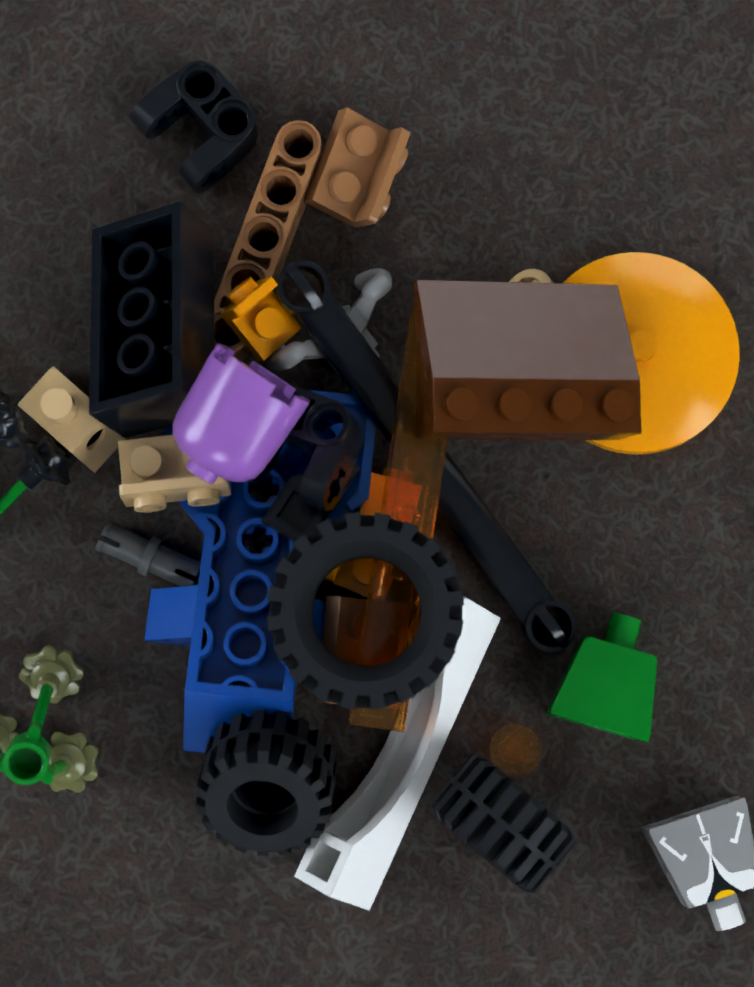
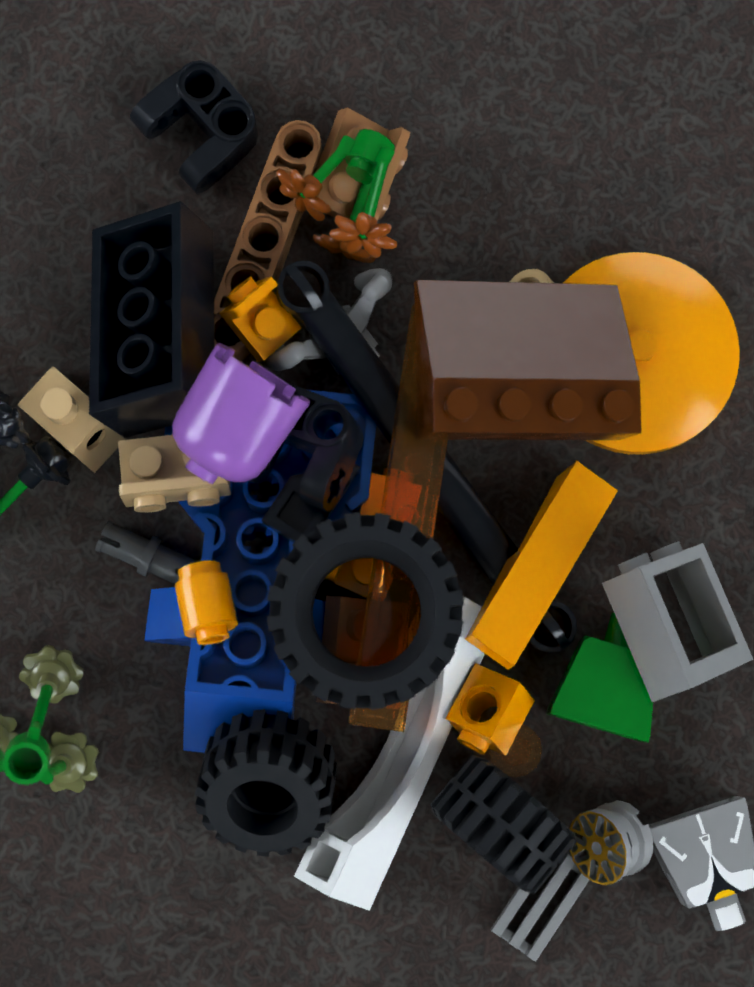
(205, 602): none -> light orange brick
(367, 163): none -> plant
(485, 690): none -> light orange brick
(517, 939): none -> light grey tile
(541, 564): none -> light orange slope
(613, 842): none -> light grey wheel
(652, 632): none -> light grey window

